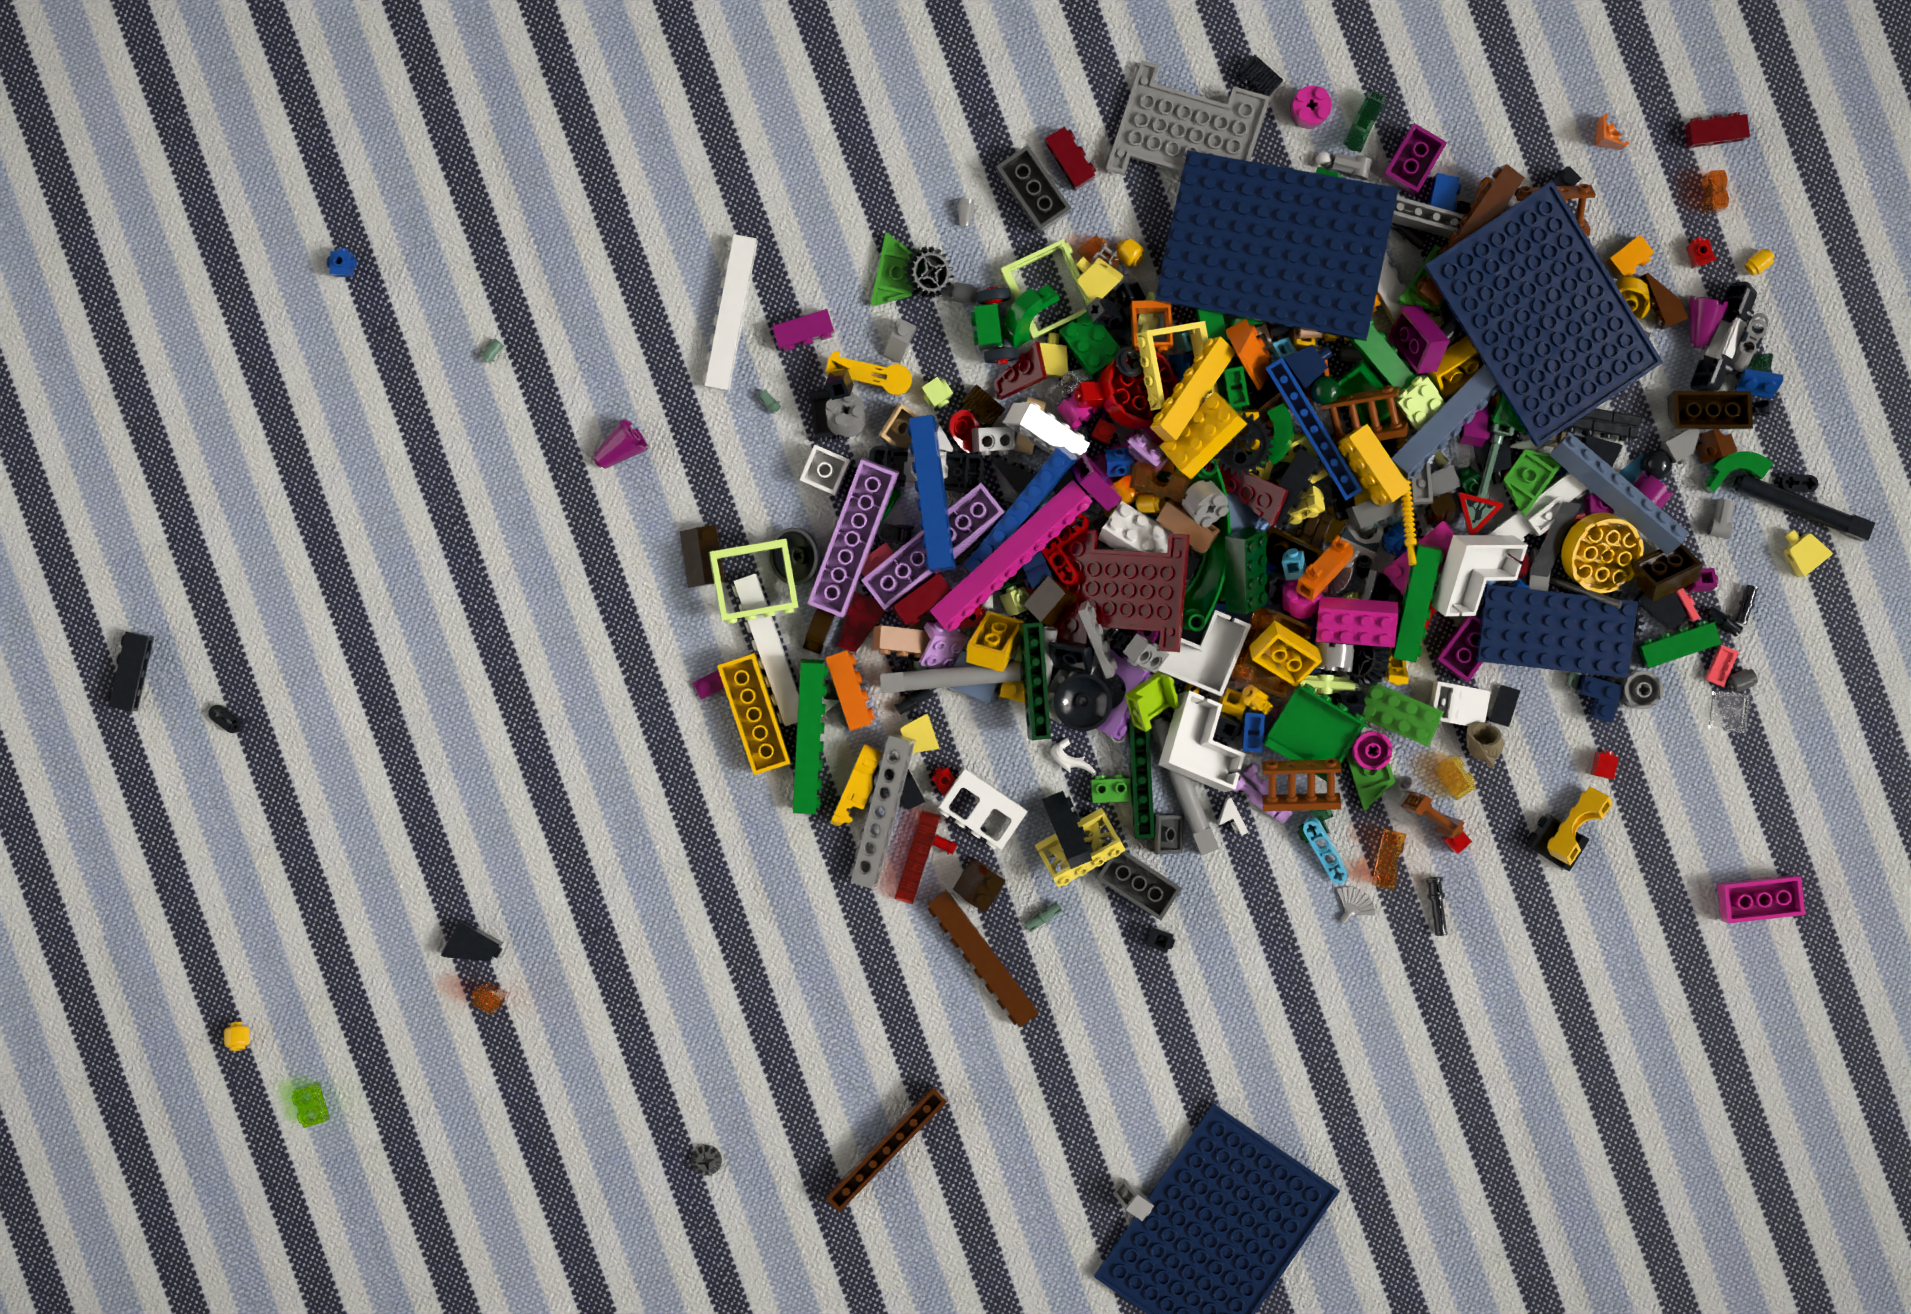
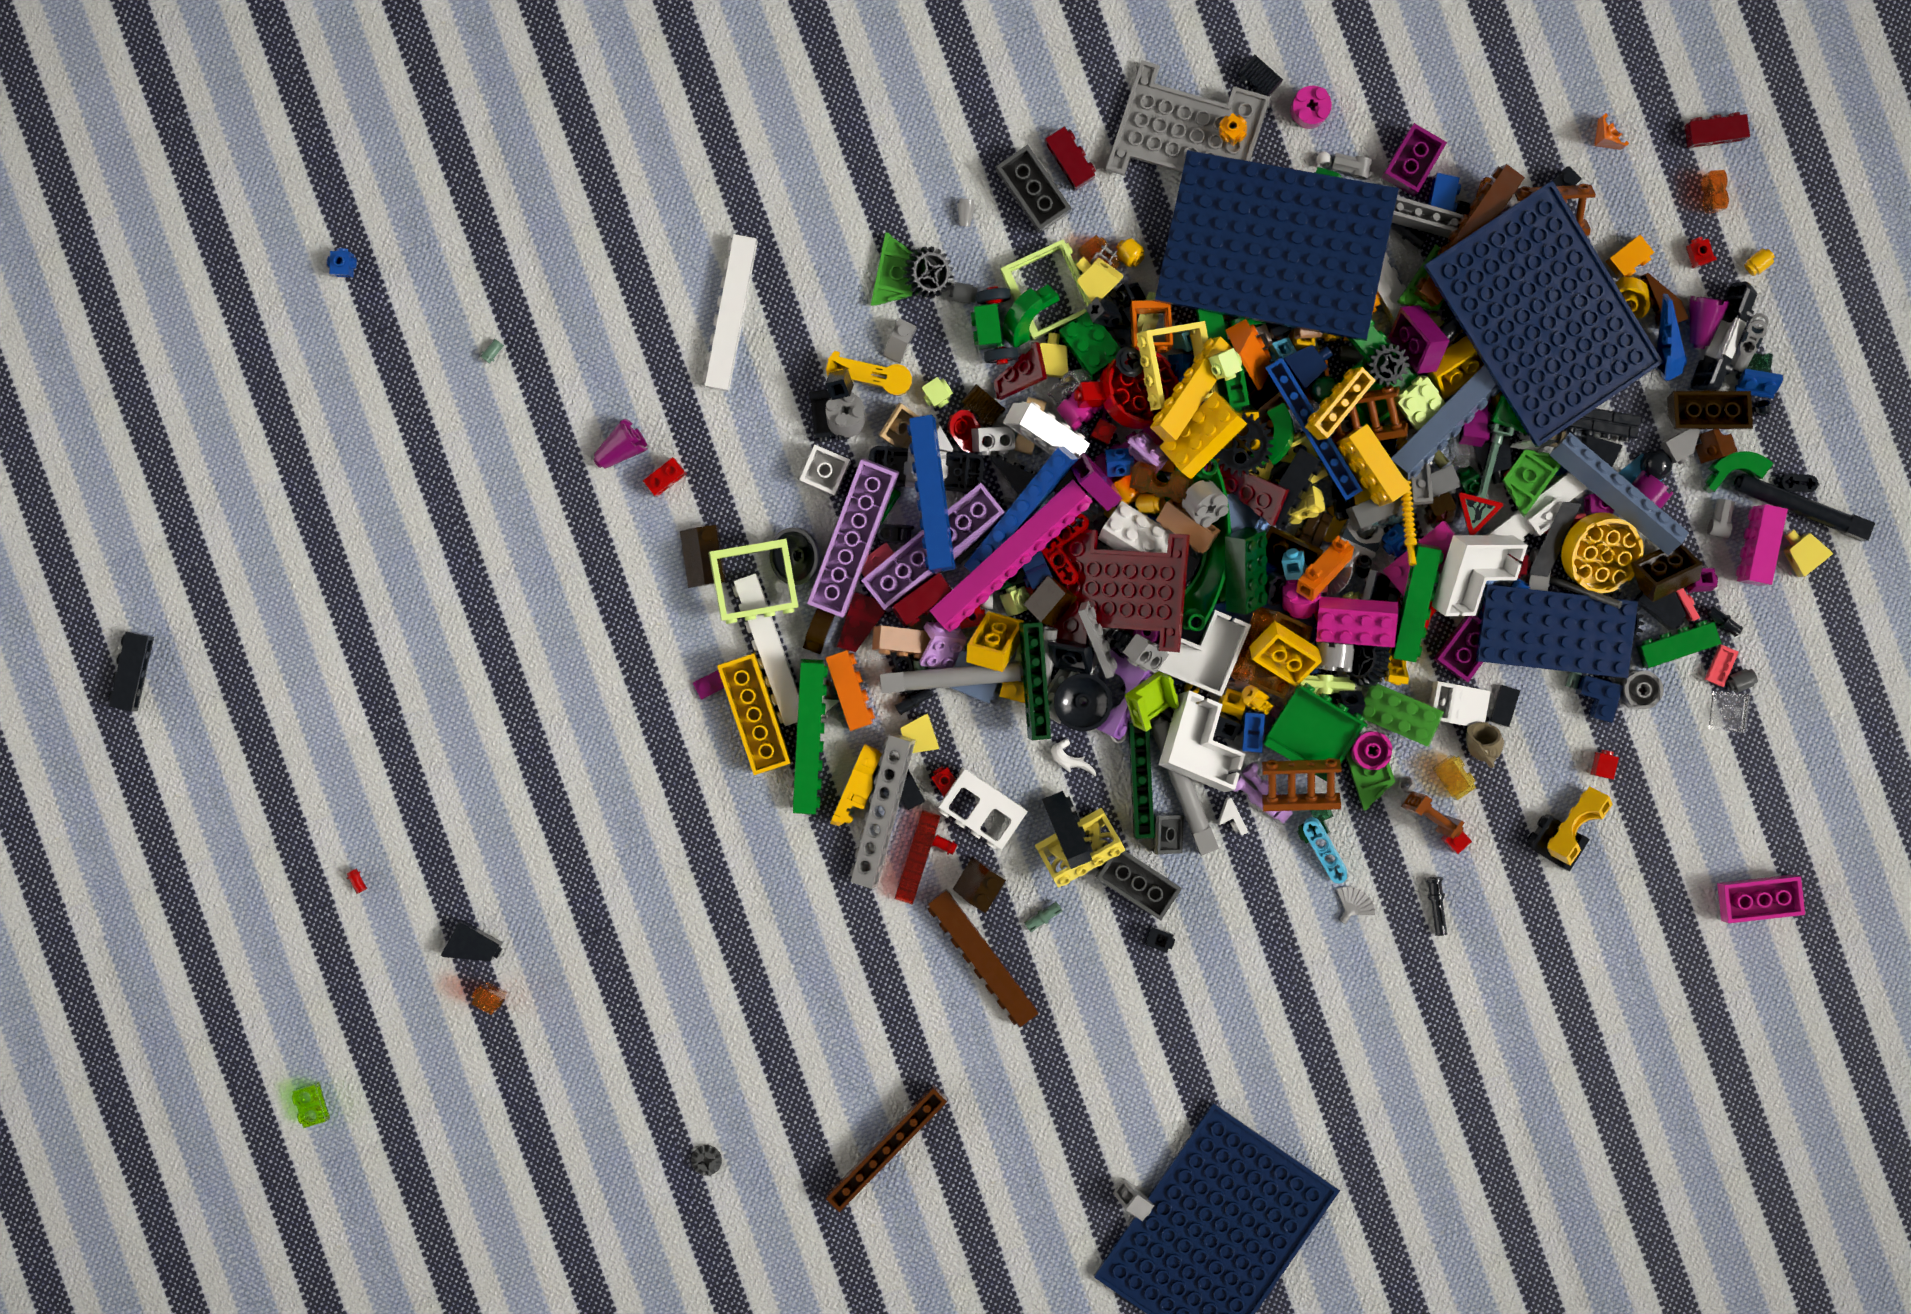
(223, 722): black beam -> none
(236, 1036): yellow head -> none
(356, 881): none -> red pin
(664, 477): none -> red brick
(769, 401): sand green pin -> none
(803, 330): magenta brick -> none
(1110, 789): bright green brick -> none
(1226, 364): none -> yellowish green brick
(1233, 135): none -> light orange brick
(1340, 403): none -> yellow brick
(1364, 120): clear green arch -> none
(1386, 864): clear orange arch -> none
(1392, 372): none -> black gear
(1669, 342): none -> blue wedge
(1746, 604): black pin -> none
(1761, 545): none -> dark pink brick

